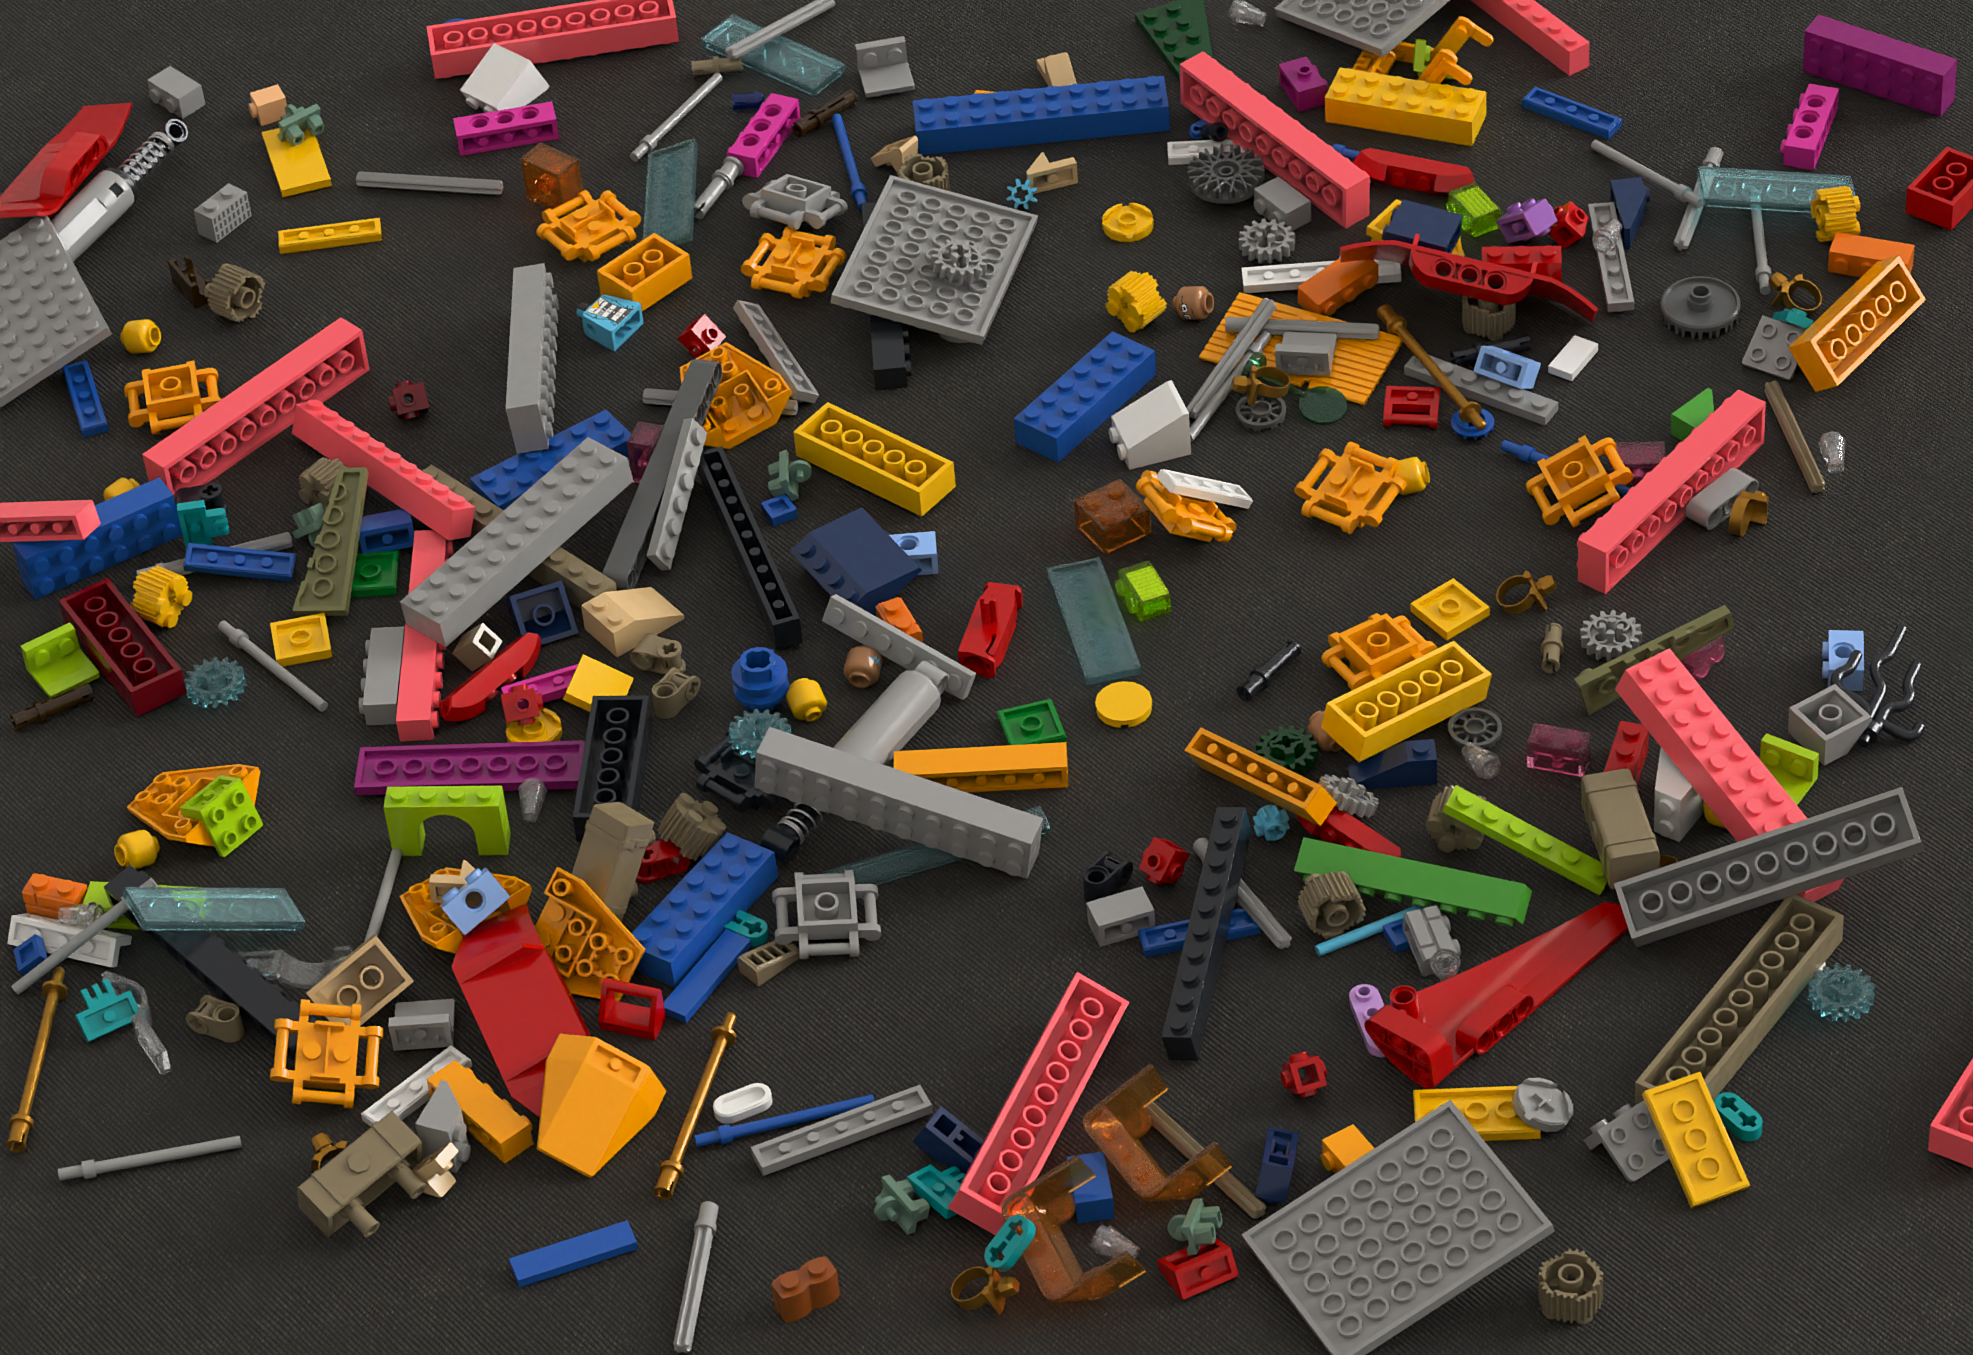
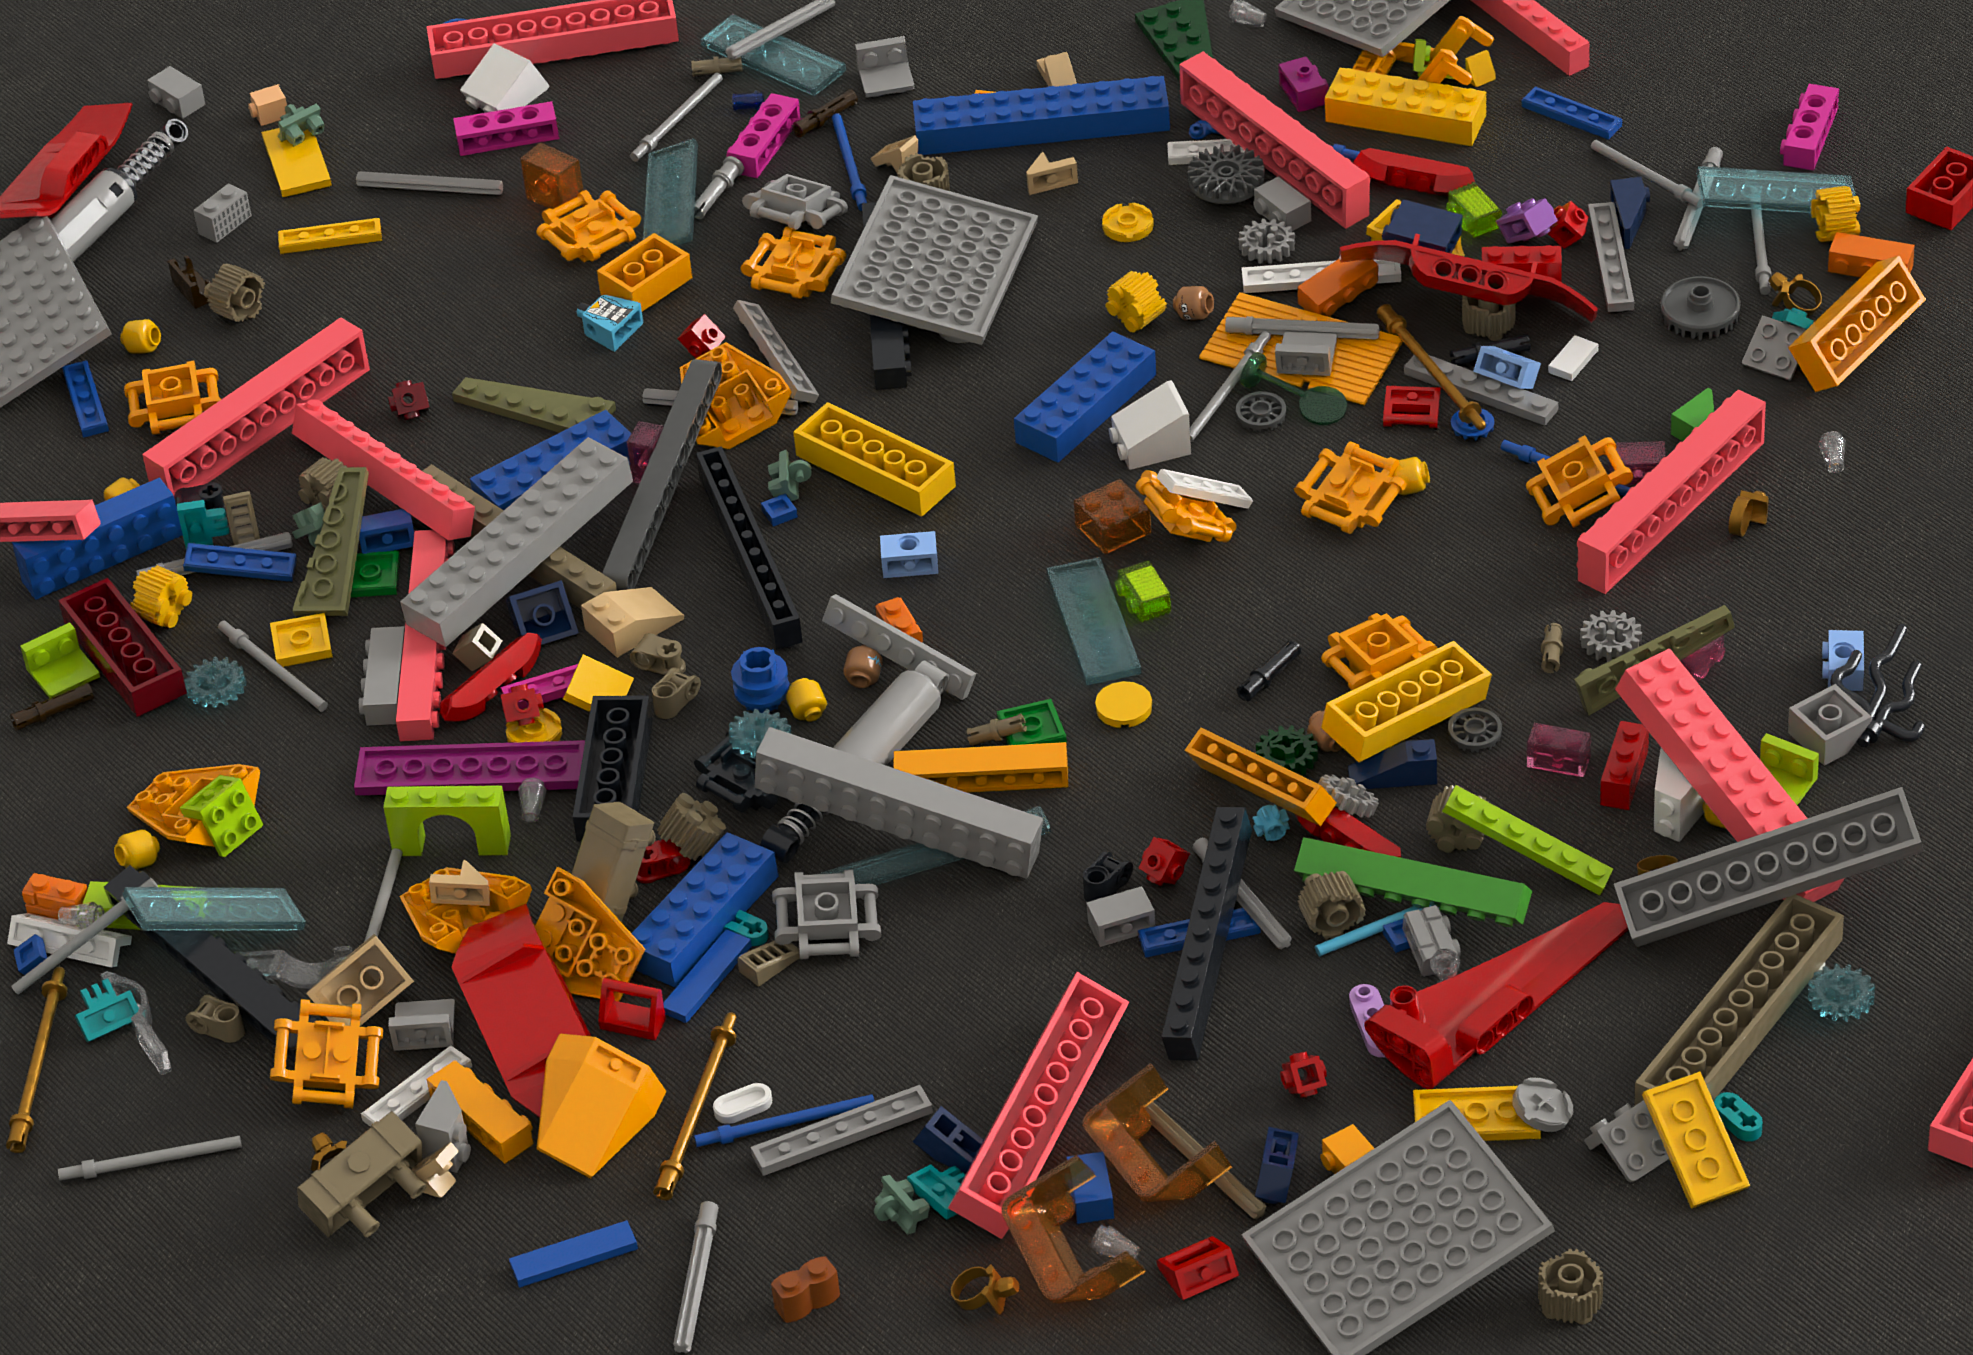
(244, 533): none -> dark tan slope
(467, 916): light blue brick -> none
(530, 405): none -> olive wing
(532, 358): light grey brick -> none
(676, 494): light grey plate -> none
(856, 560): dark blue slope -> none
(972, 262): light grey gear -> none
(991, 620): red piece -> none
(996, 729): none -> dark tan pin
(1009, 1243): teal beam -> none
(1015, 190): medium azure gear -> none
(1196, 1226): sand green hips -> none
(1216, 131): black pin -> none
(1231, 357): light grey axle -> none
(1253, 386): pearl gold piece -> none
(1450, 609): yellow tile -> none
(1480, 68): none -> yellow slope
(1483, 762): clear cone -> none
(1538, 589): pearl gold piece -> none
(1607, 237): clear cone -> none
(1619, 825): dark tan piece -> none
(1716, 500): light grey beam -> none
(1794, 437): dark tan axle -> none
(1879, 65): magenta brick -> none

